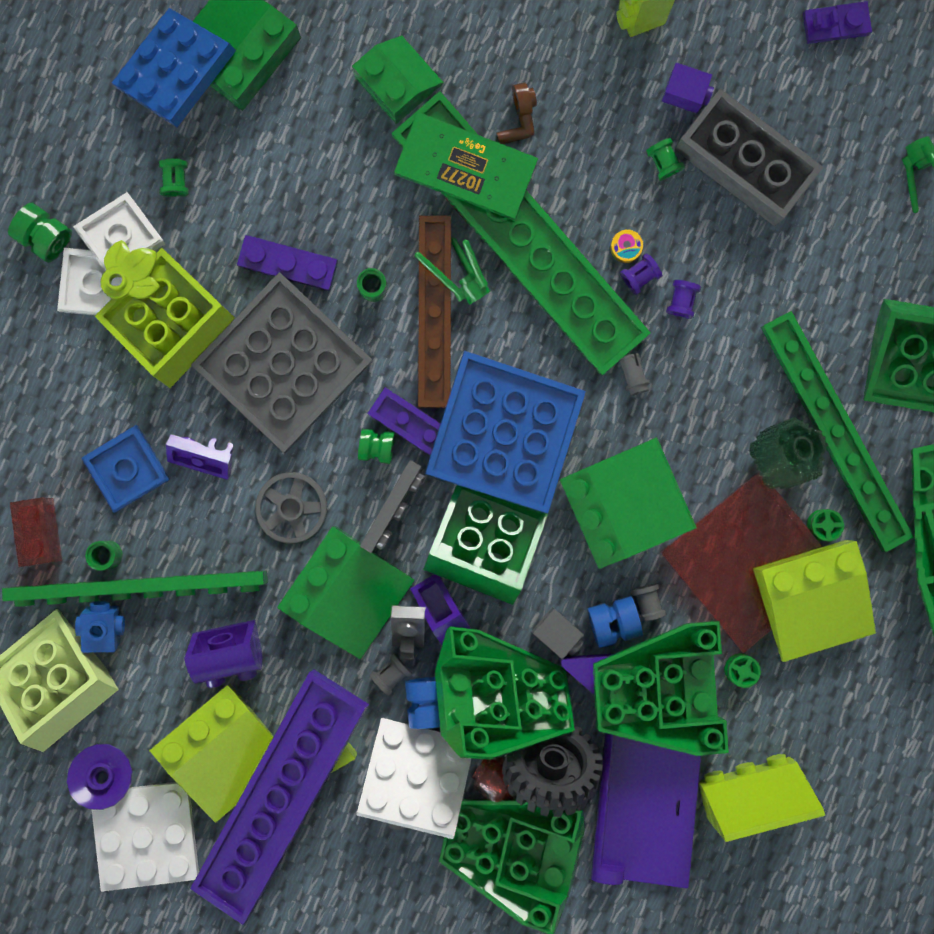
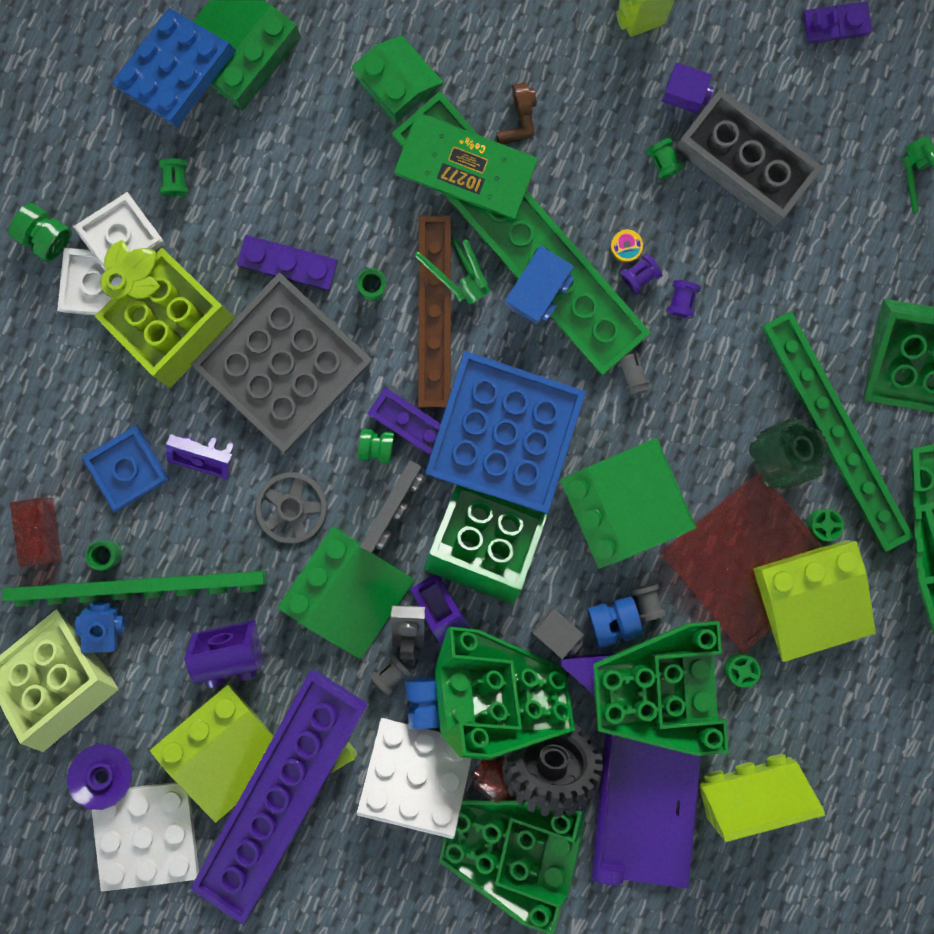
(539, 285): none -> blue brick

